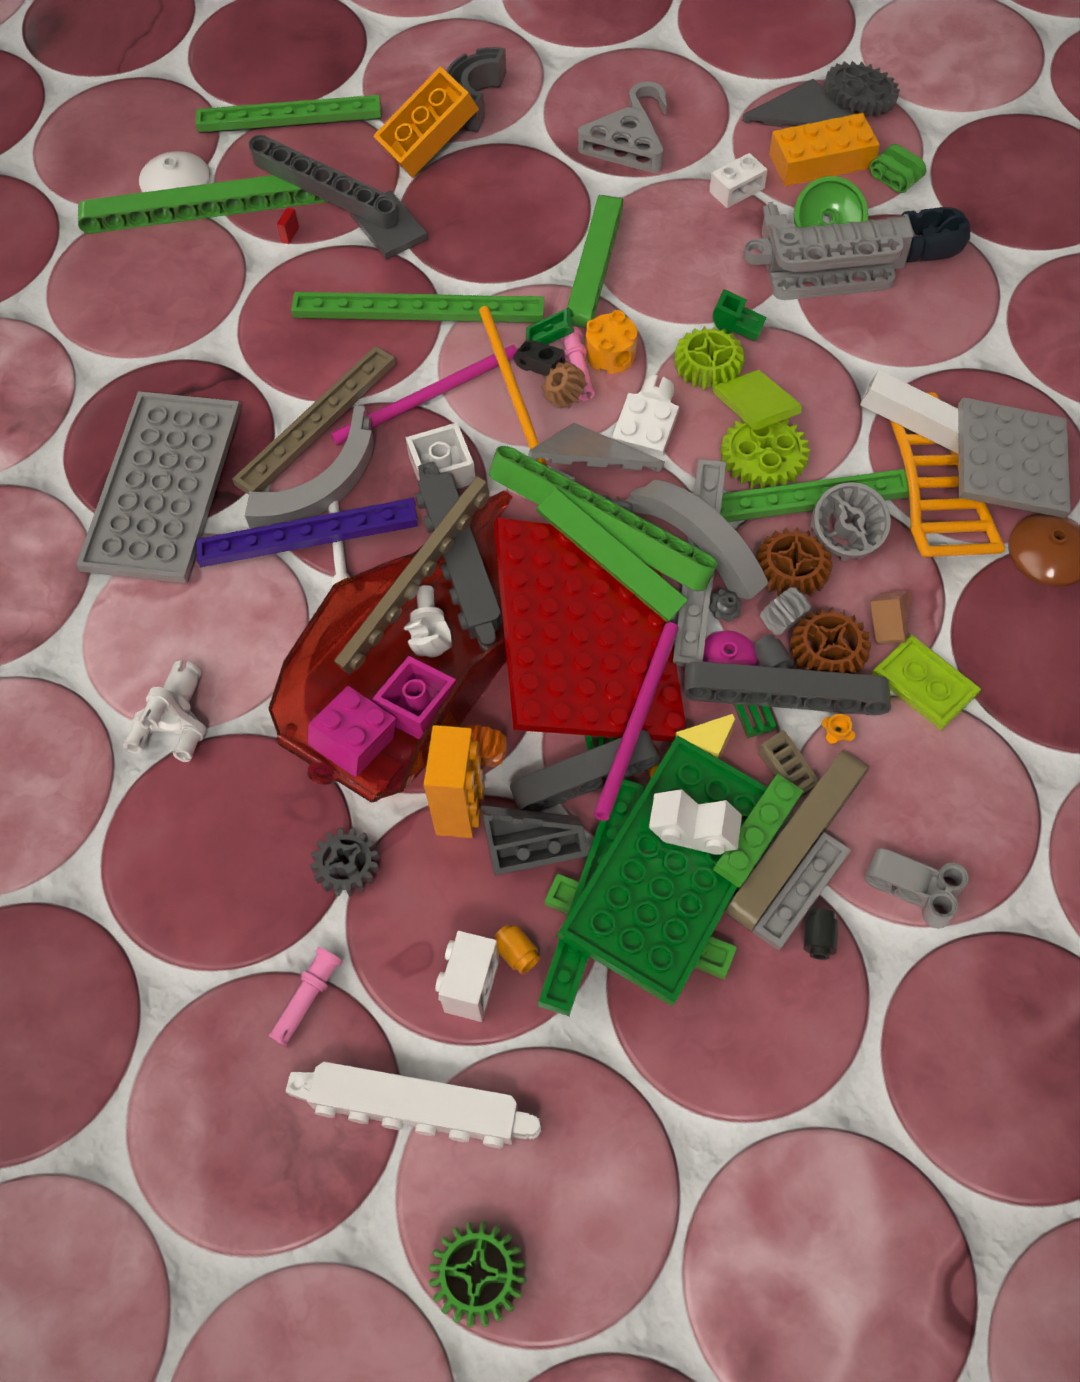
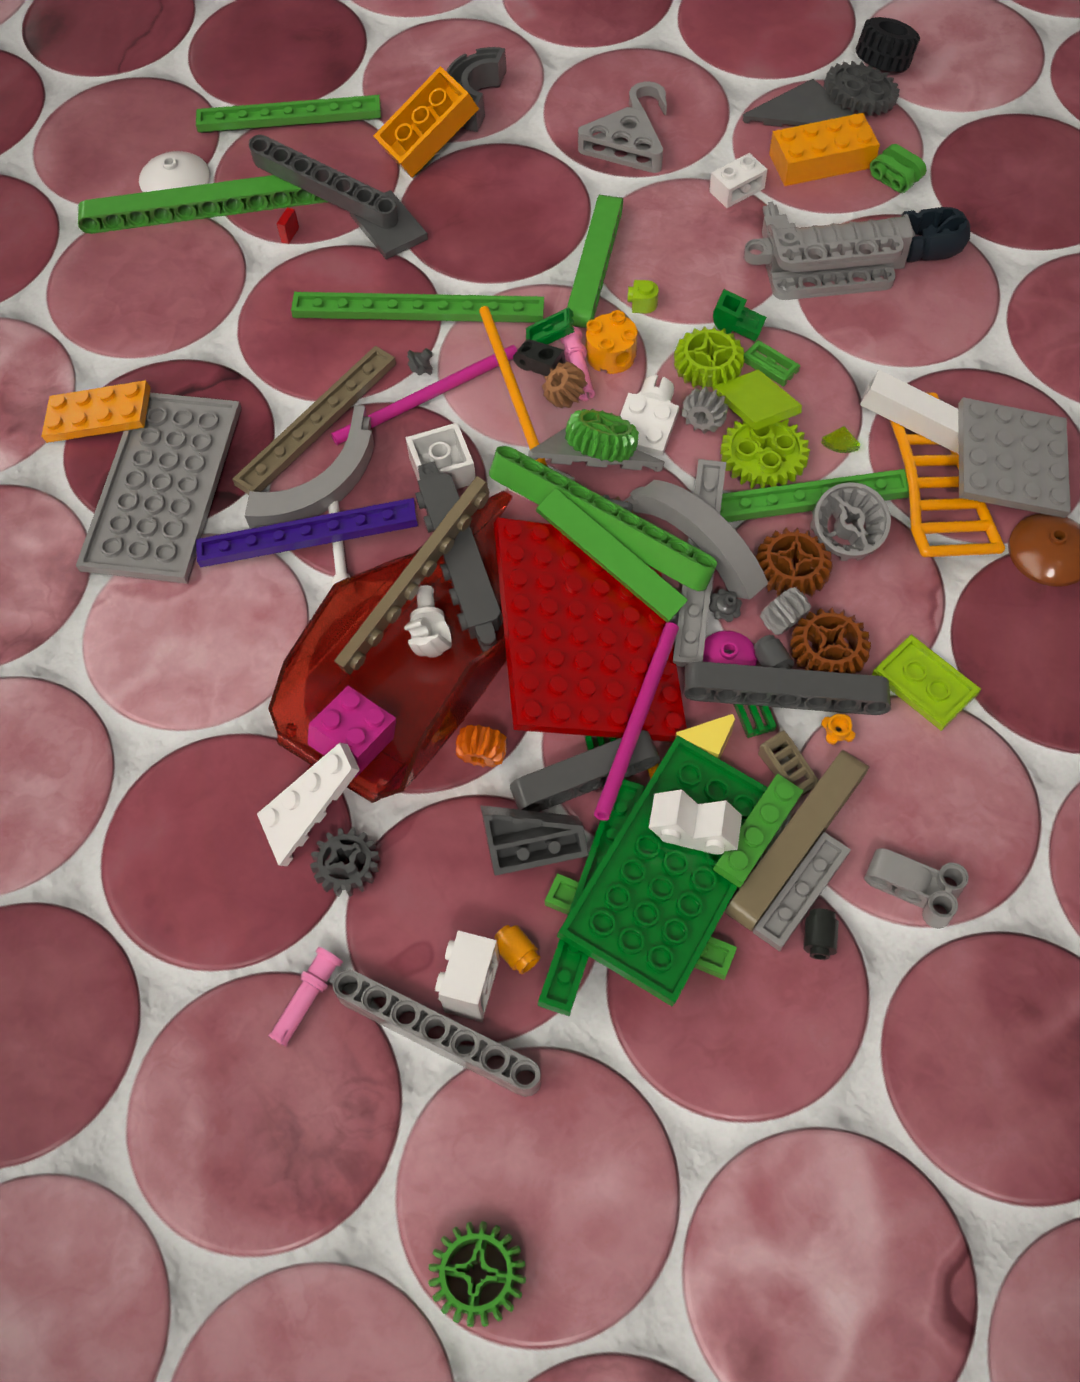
(96, 411): none -> light orange plate
(170, 712): white wheel -> none
(304, 802): none -> white wing
(413, 1103): white hinge -> none
(414, 695): dark pink brick -> none
(419, 362): none -> dark grey plant
(447, 1044): none -> light grey beam
(454, 781): light orange piece -> none
(601, 435): none -> bright green gear
(643, 296): none -> lime plate
(705, 410): none -> light grey gear
(768, 364): none -> bright green tile
(832, 198): bright green dish -> none
(841, 441): none -> clear neon green tile
(887, 44): none -> black tyre
(891, 616): medium nougat slope -> none

